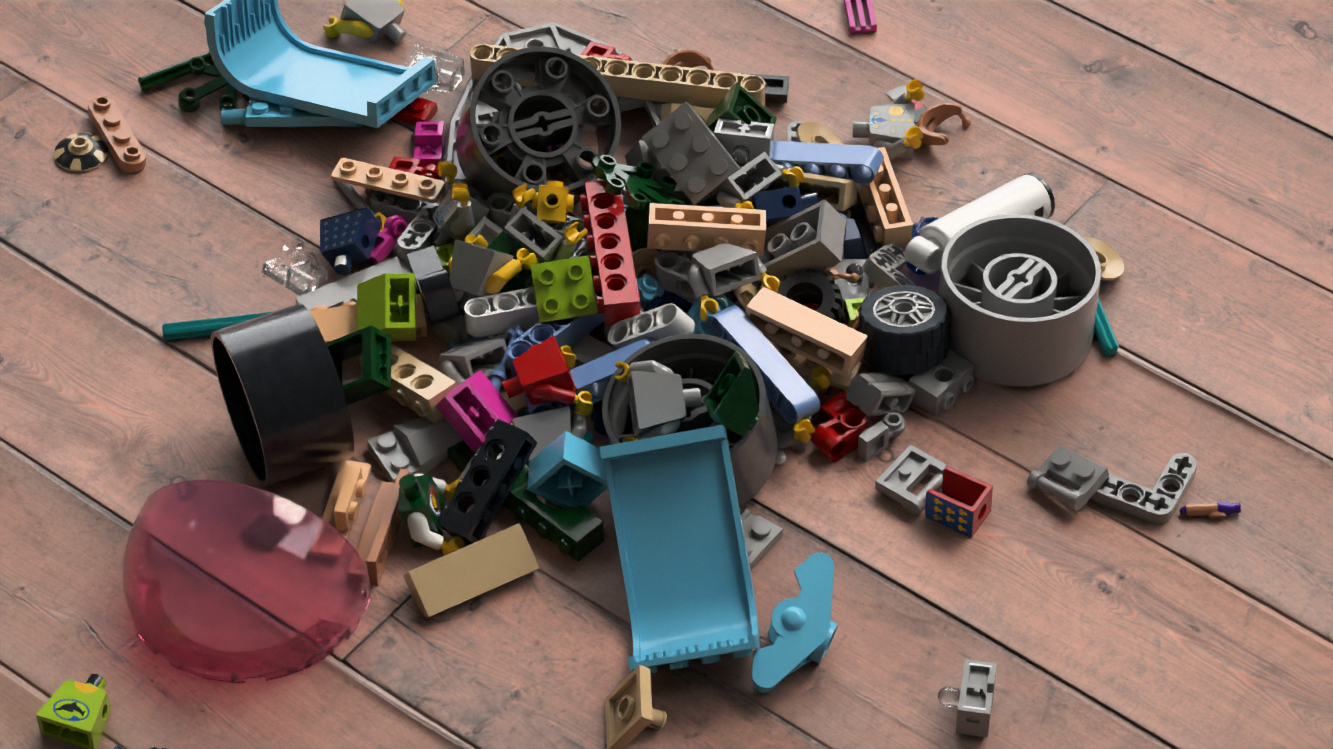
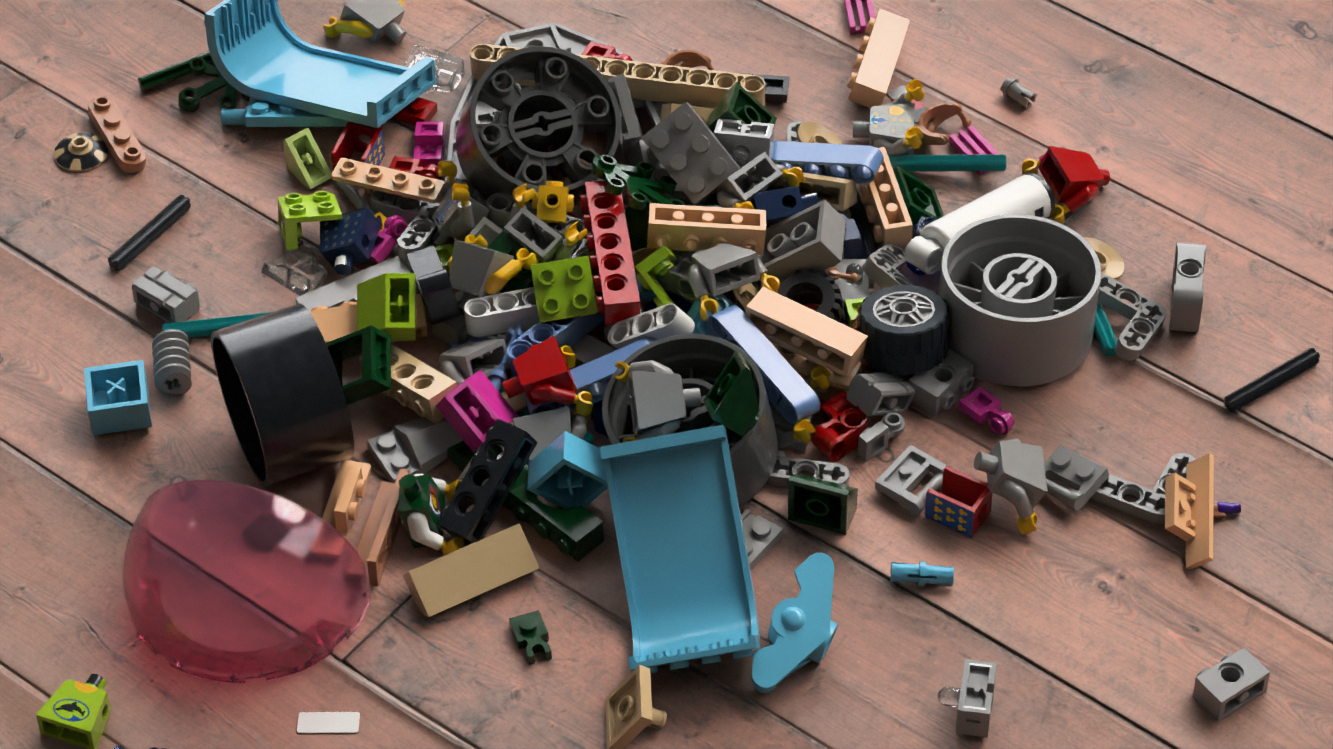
(117, 397): none -> medium azure brick
(149, 232): none -> black axle
(166, 295): none -> light grey brick
(171, 362): none -> light grey piece
(299, 208): none -> lime bracket
(305, 159): none -> yellowish green slope
(328, 722): none -> white sticker
(350, 141): none -> red piece
(531, 634): none -> dark green plate
(630, 125): none -> light grey slope
(659, 263): none -> lime bracket
(821, 503): none -> dark green slope
(827, 469): none -> light grey beam
(878, 58): none -> light nougat brick
(918, 196): none -> dark green slope
(922, 573): none -> medium azure pin
(942, 163): none -> teal axle
(974, 140): none -> dark pink tile
(983, 406): none -> dark pink plate
(1016, 91): none -> light grey pin
(1018, 475): none -> light grey torso
(1070, 176): none -> red torso
(1137, 312): none -> light grey beam
(1187, 287): none -> light grey beam
(1191, 509): none -> light nougat bracket
(1230, 684): none -> light grey brick
(1271, 379): none -> black axle

